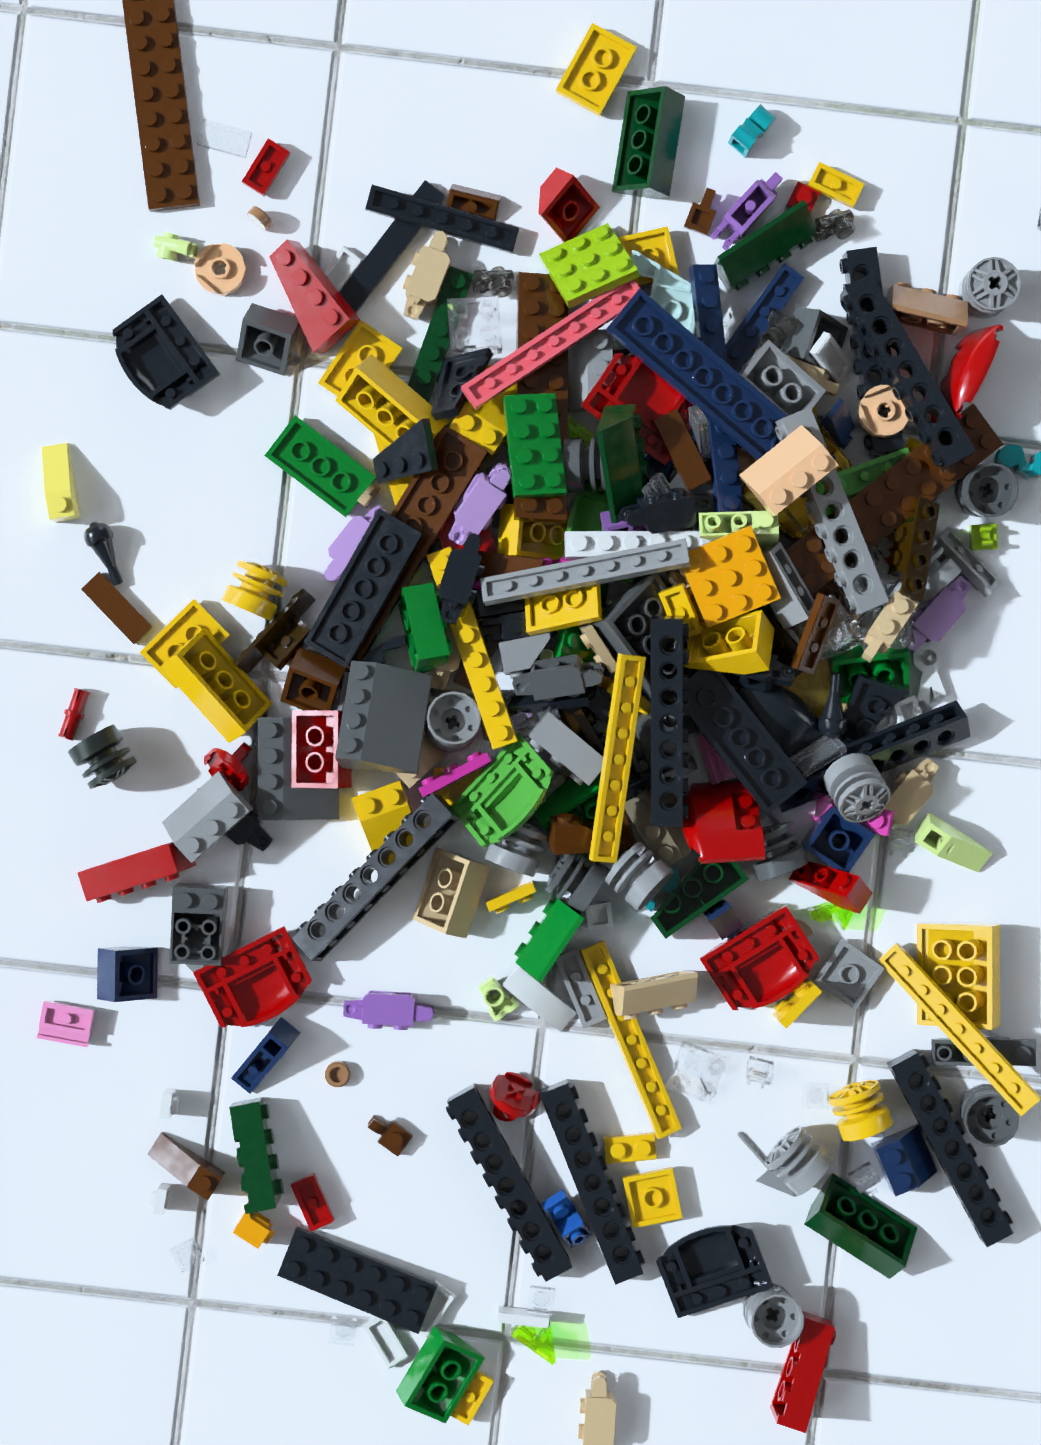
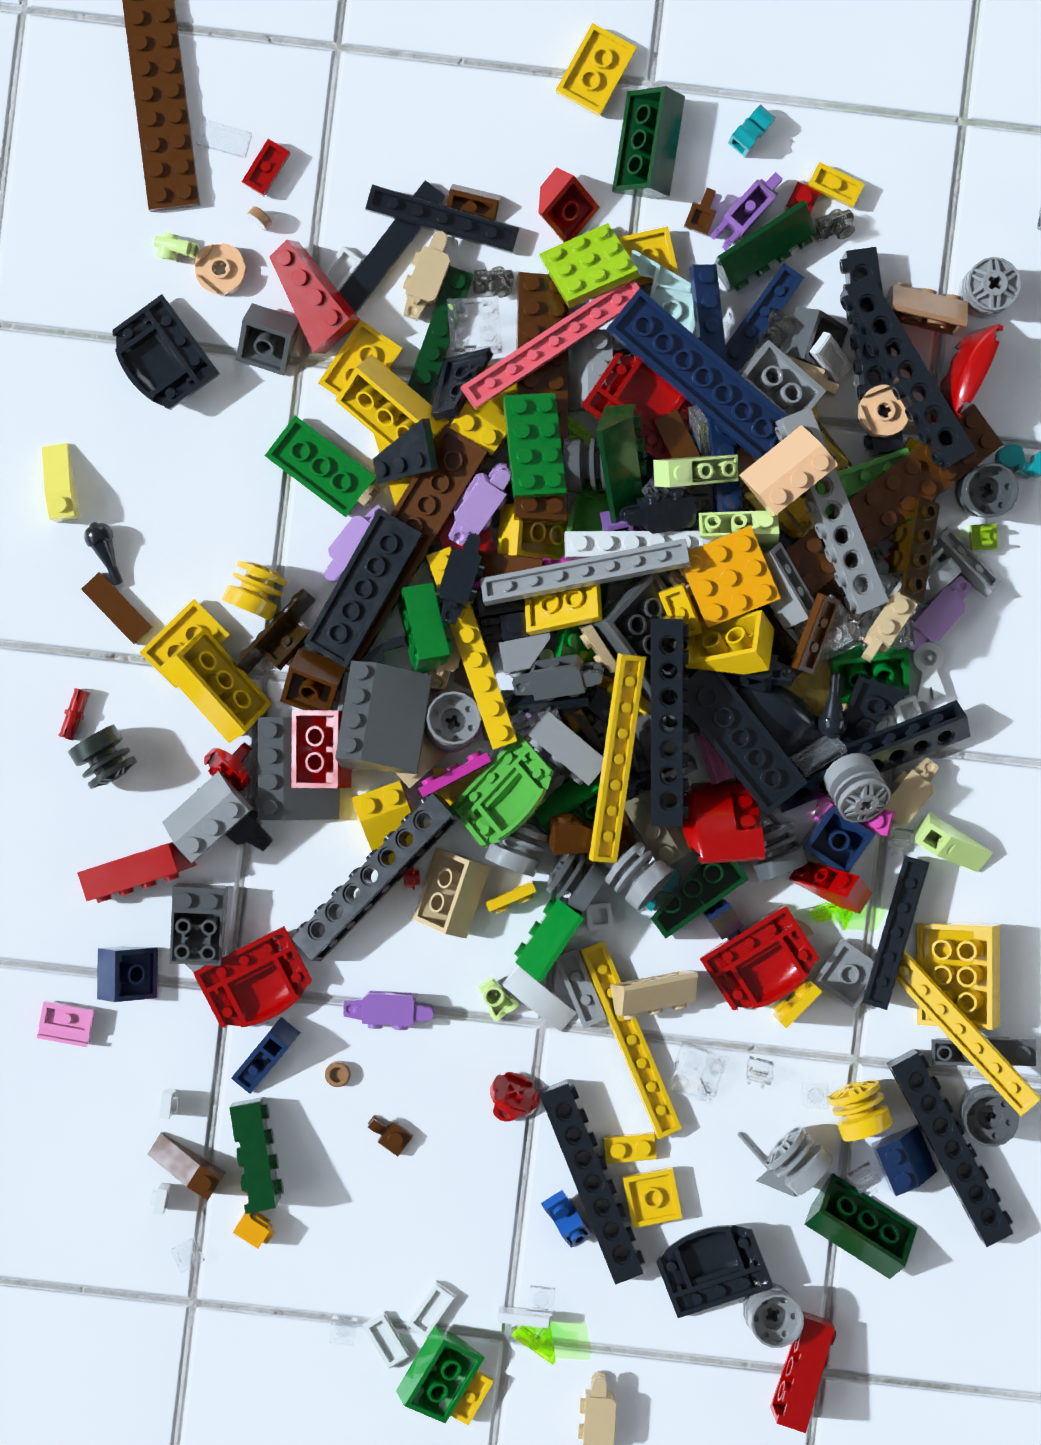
(312, 1202): red plate -> none
(357, 1279): black plate -> none
(412, 878): none -> red plate
(546, 1265): black brick -> none
(695, 470): none -> yellowish green slope
(839, 424): dark blue slope -> none
(896, 932): none -> black tile

